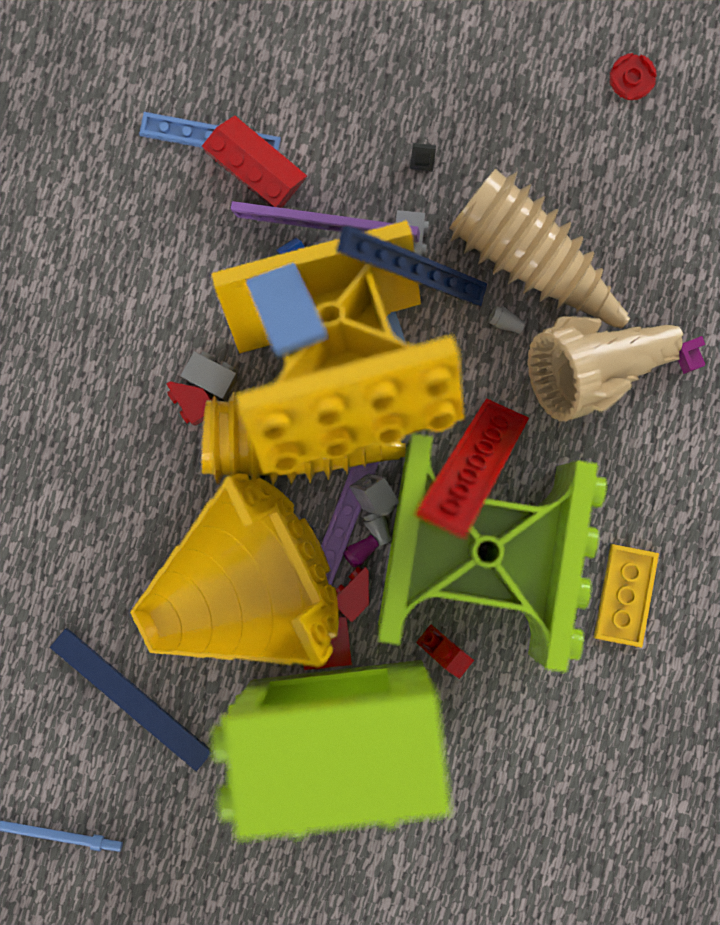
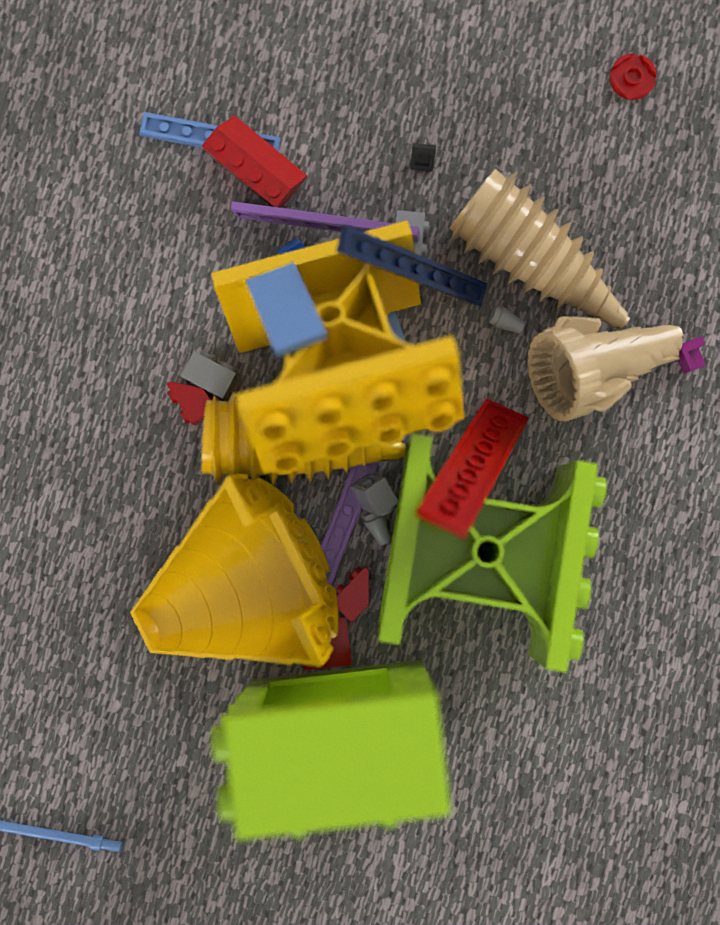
(131, 699): dark blue tile -> none
(359, 552): magenta cone -> none
(445, 651): red slope -> none
(626, 595): yellow tile -> none

